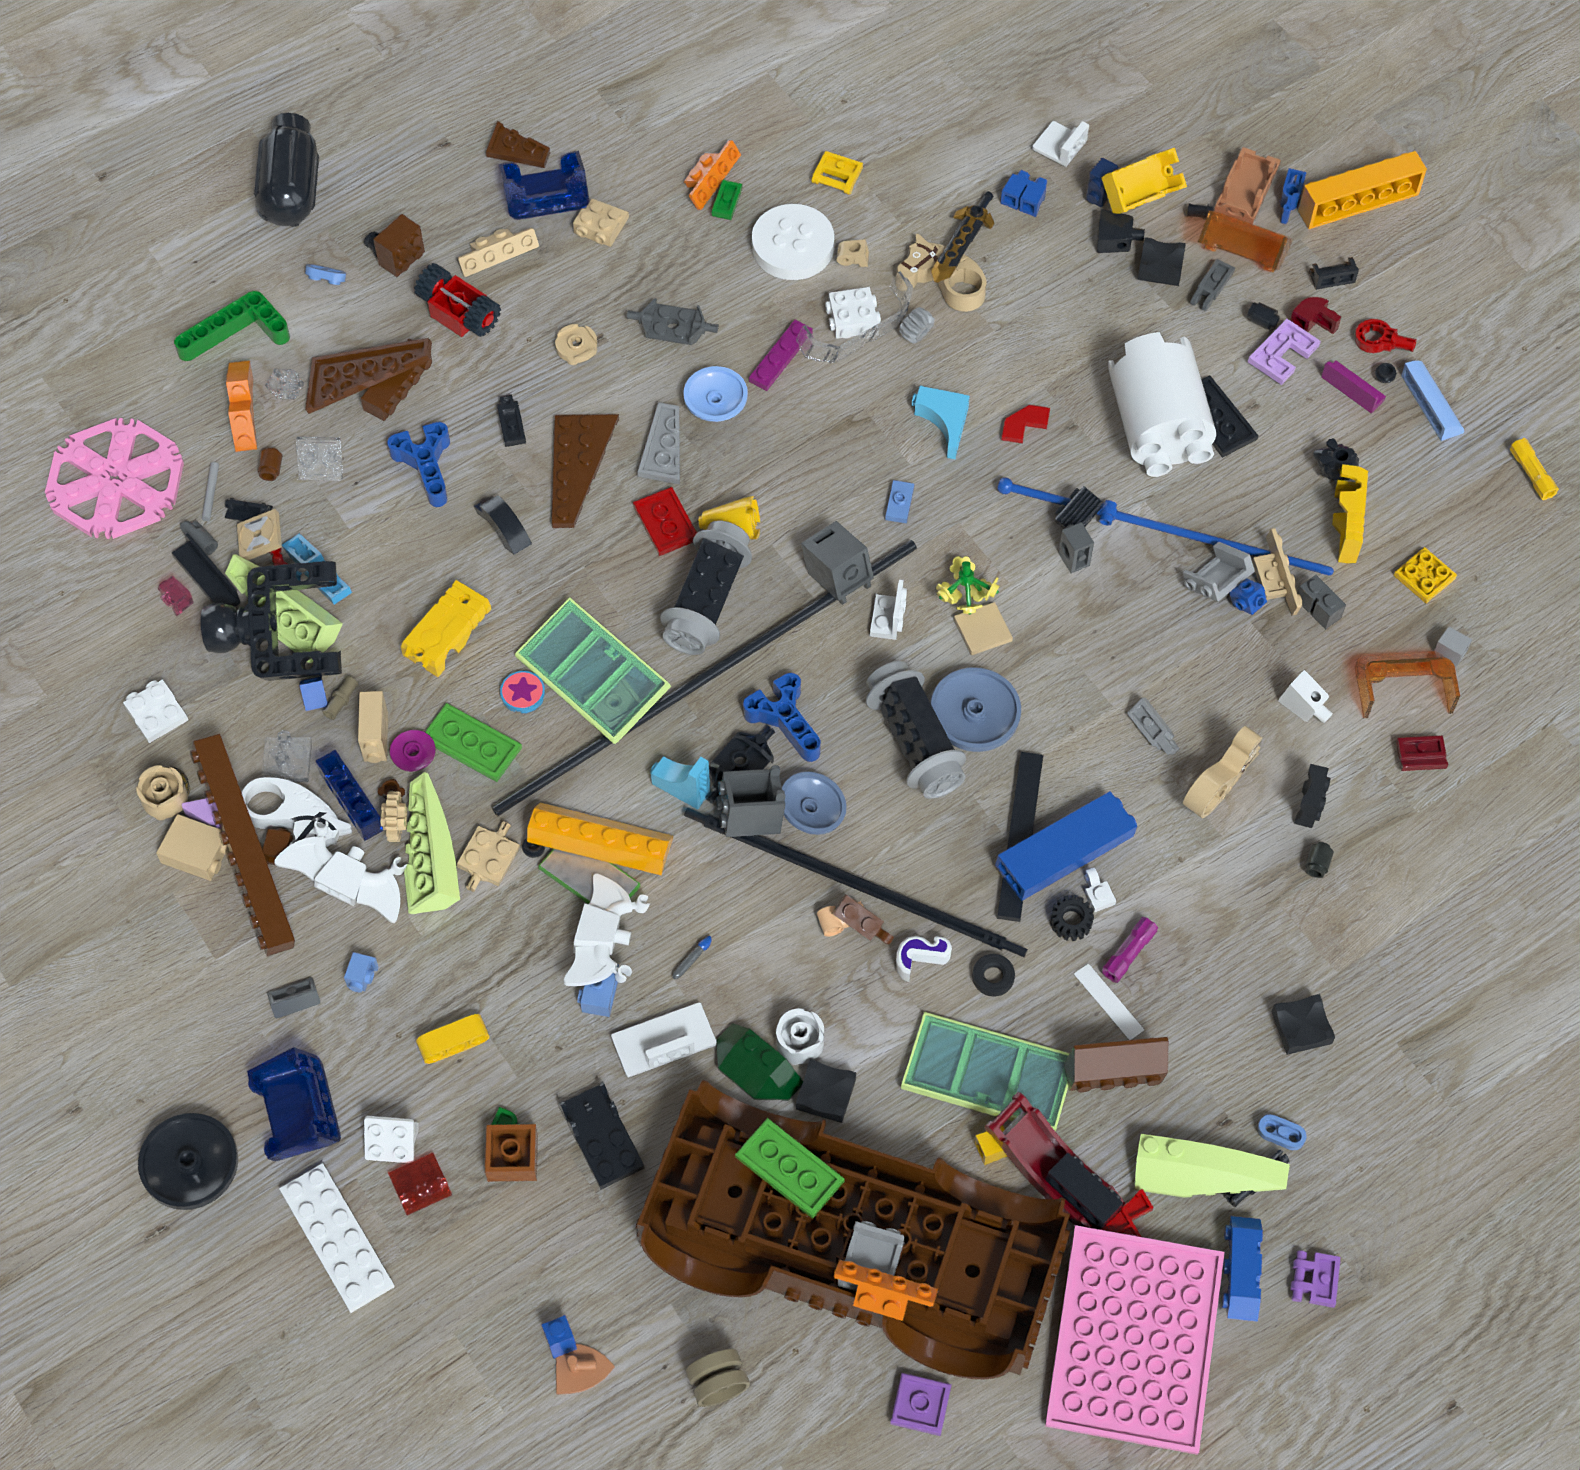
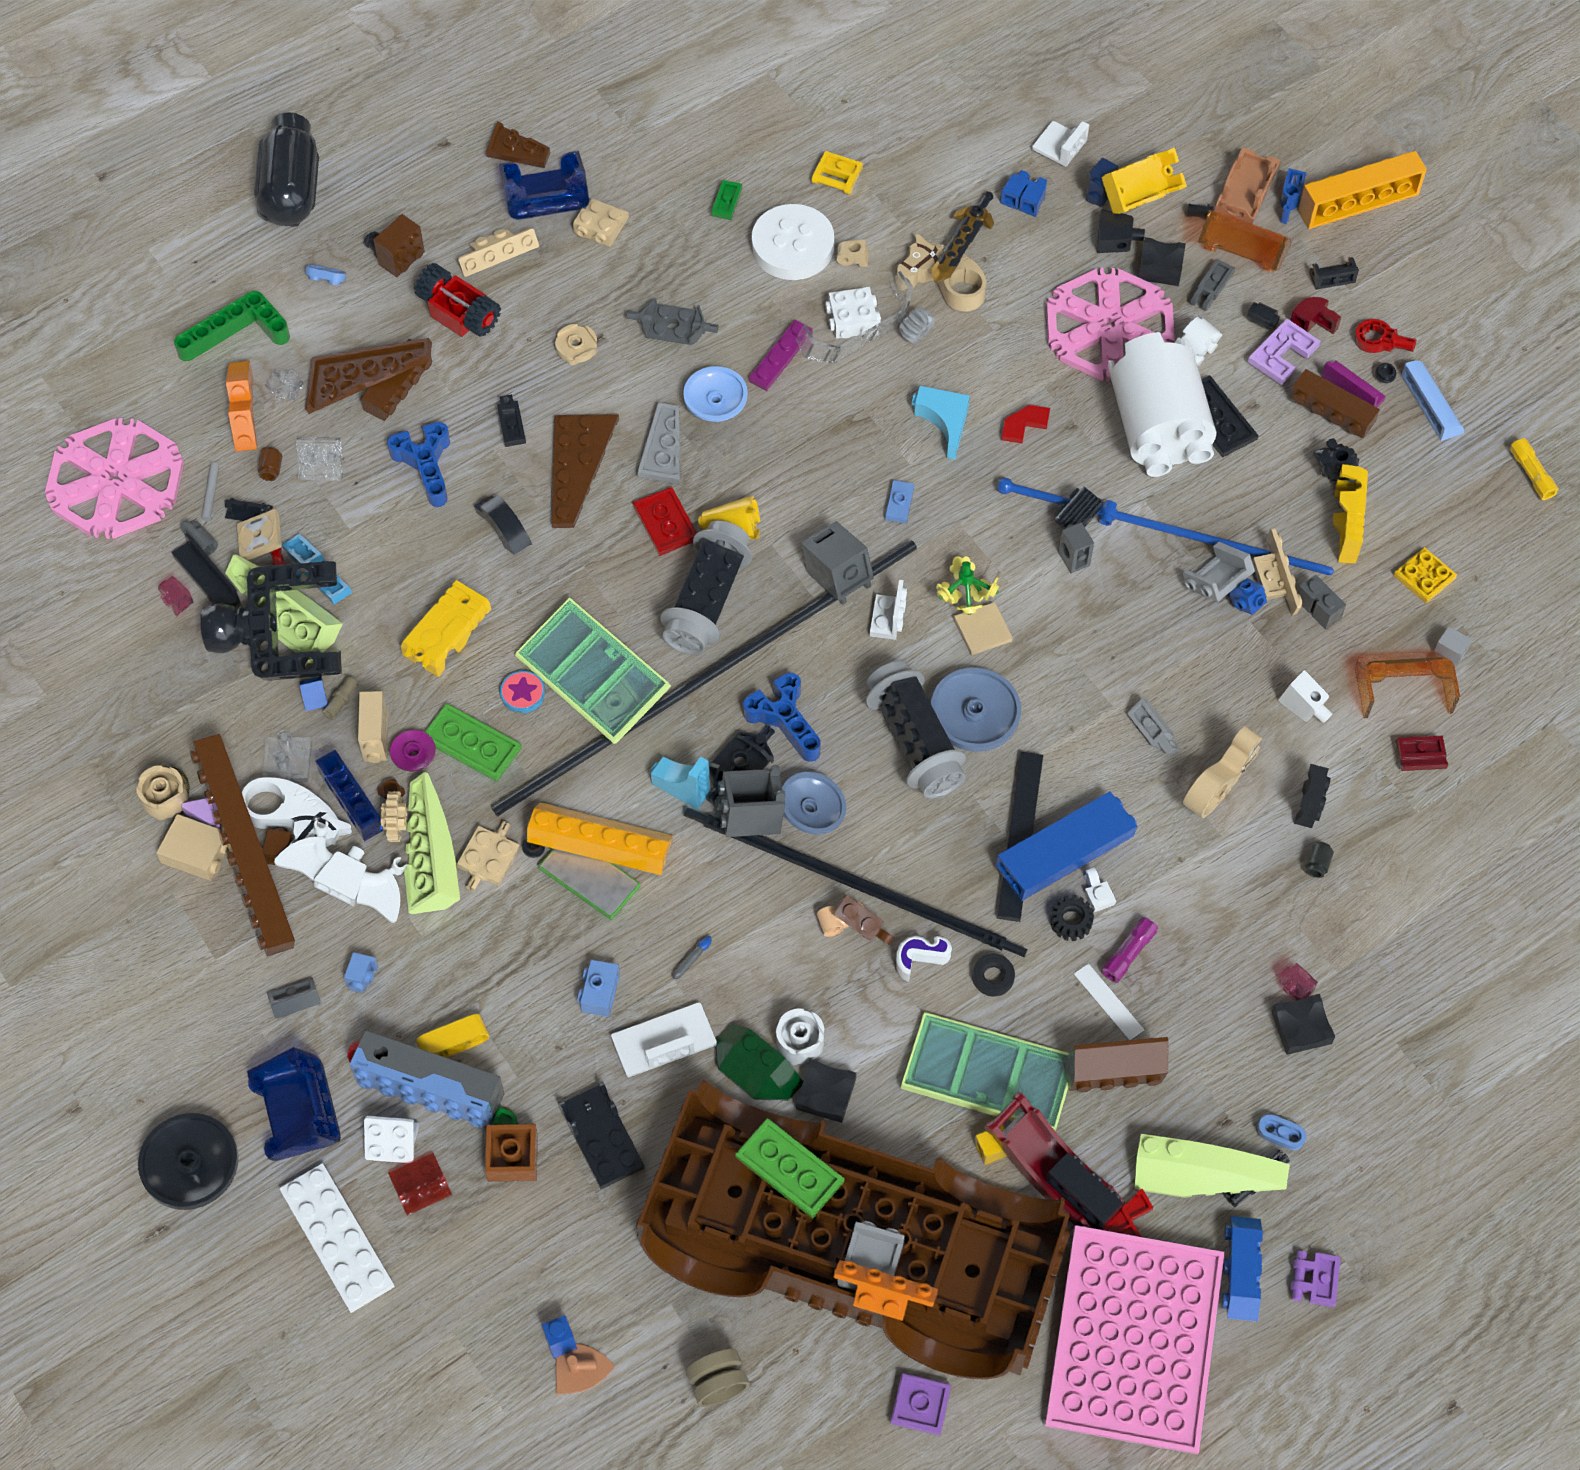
(155, 710): white plate -> none
(426, 1079): none -> piece
(600, 931): white torso -> none
(710, 173): orange bracket -> none
(1096, 318): none -> bright pink plate
(1202, 338): none -> white brick
(1297, 982): none -> clear pink brick
(1334, 403): none -> reddish brown brick

